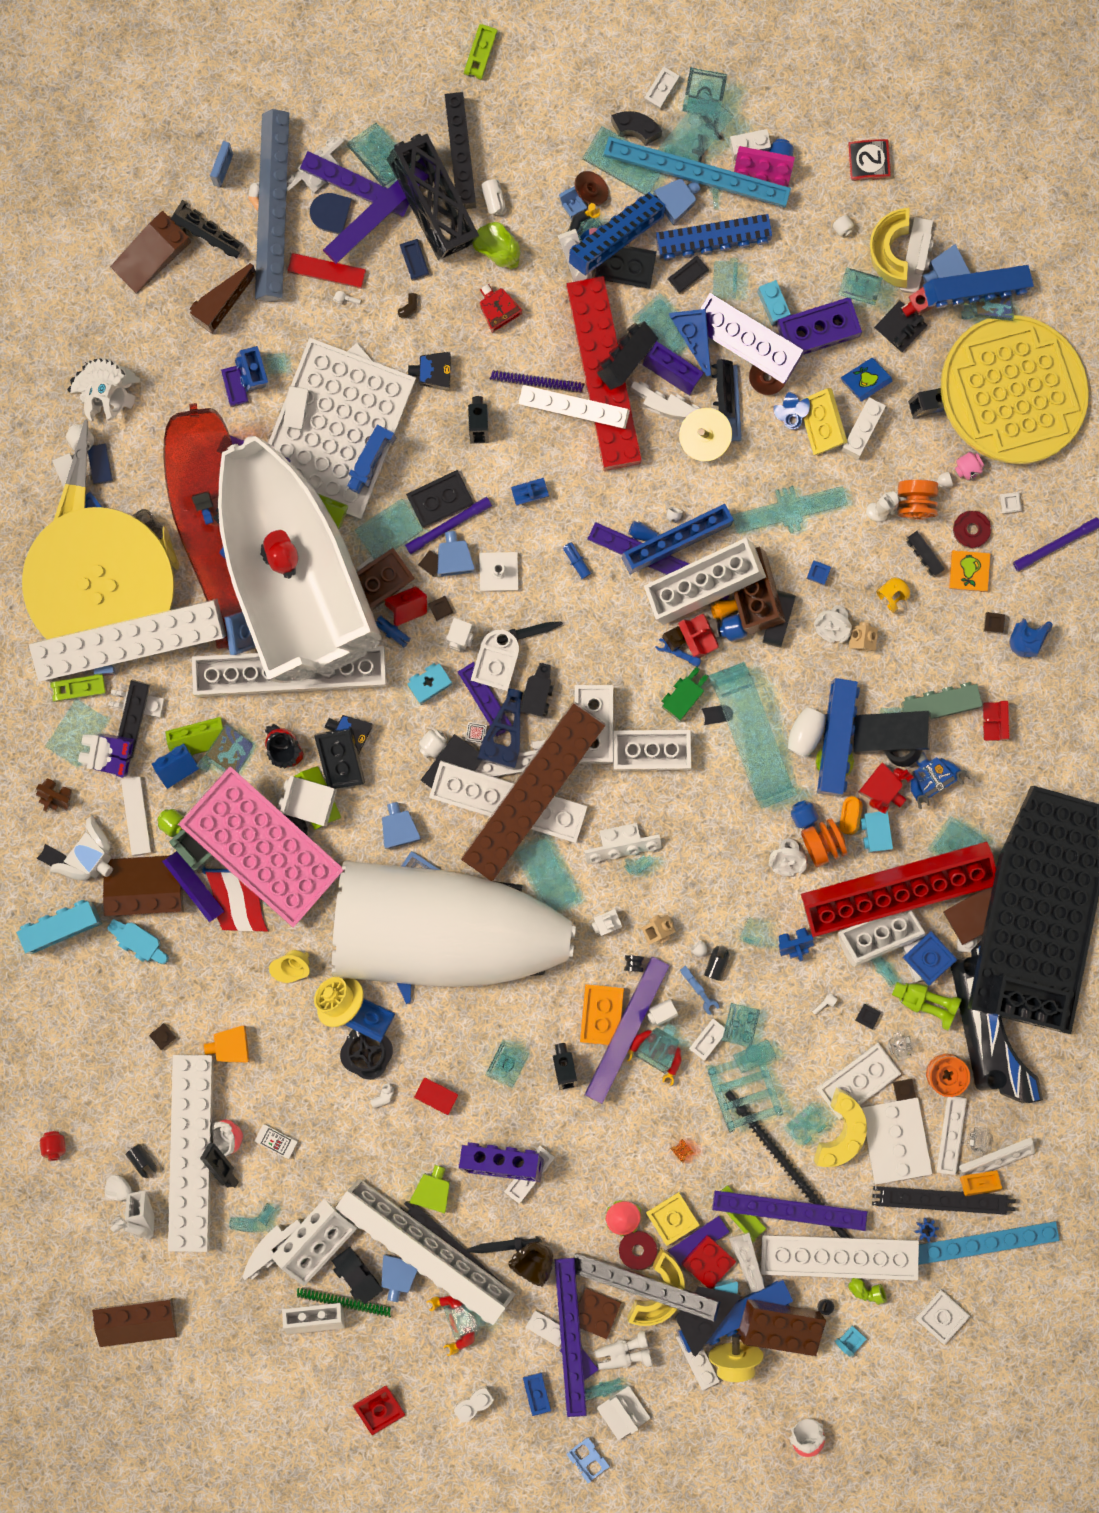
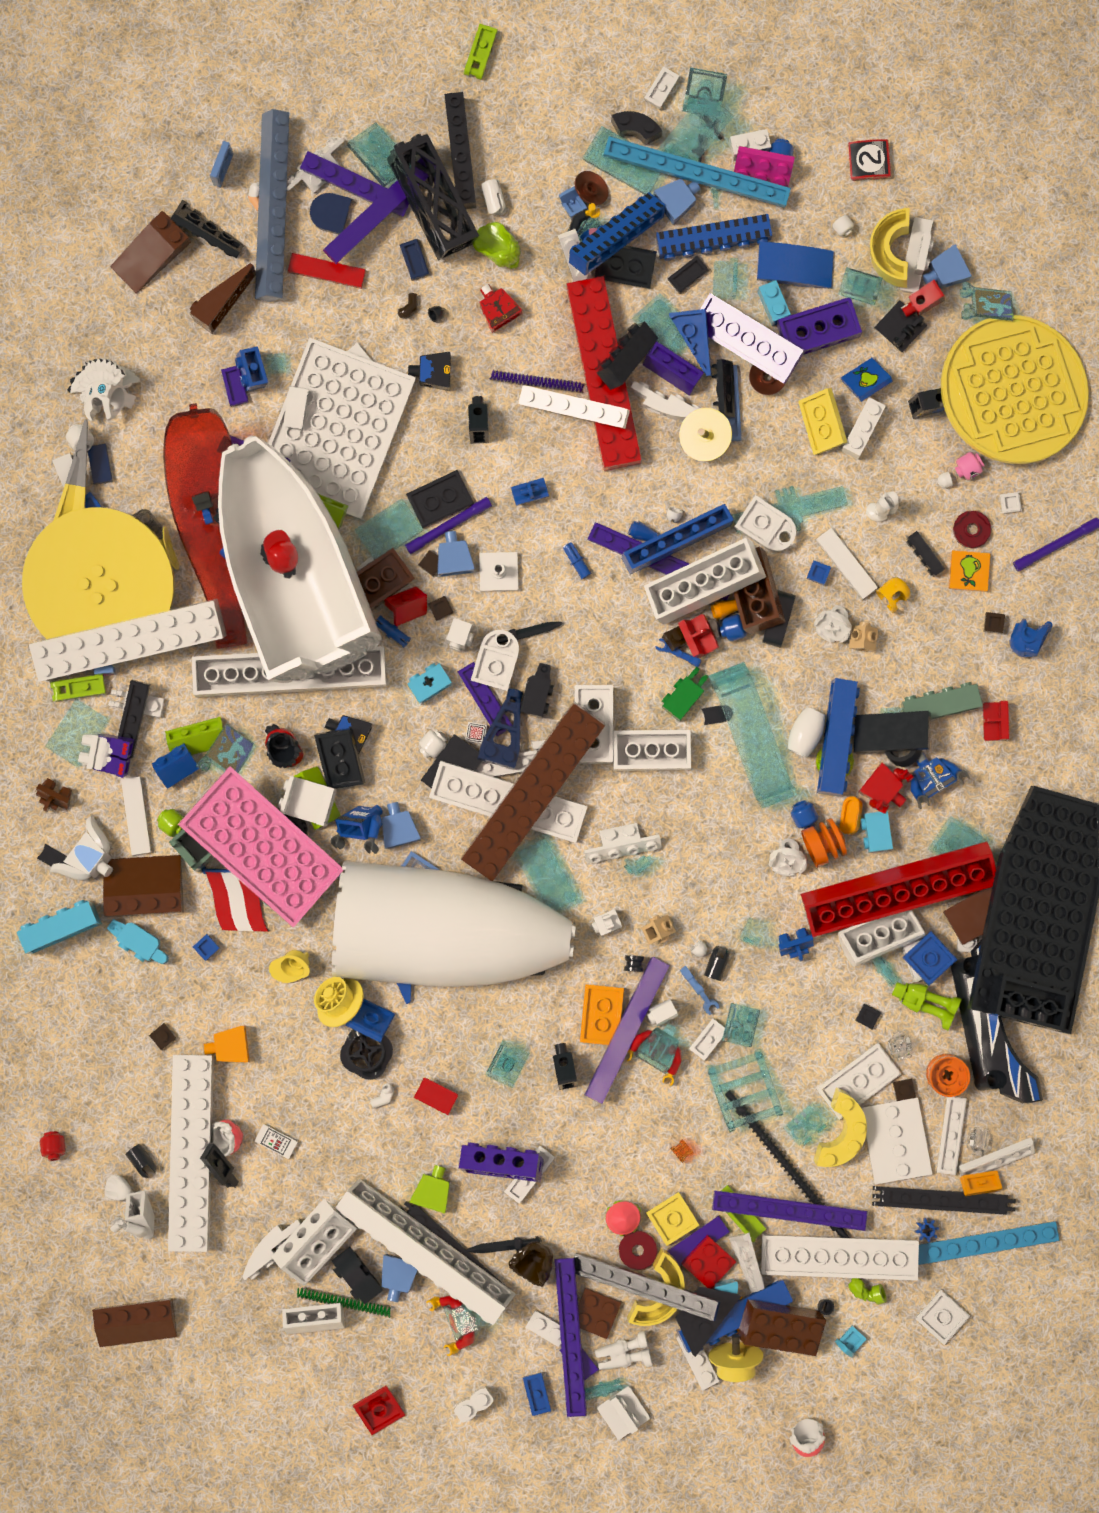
(193, 886): dark purple tile -> none
(206, 947): none -> blue plate
(238, 634): medium blue tile -> none
(256, 1224): clear light blue arm -> none
(341, 296): white hand -> none
(359, 824): none -> blue torso
(372, 451): blue hips -> none
(435, 313): none -> black hinge
(592, 1456): light blue piece -> none
(754, 1056): clear light blue tile -> none
(765, 524): none -> white tile
(792, 408): plate -> none
(795, 265): none -> blue slope
(830, 1000): white hand -> none
(846, 563): none -> white tile
(917, 502): orange wheel -> none
(978, 286): blue brick -> none

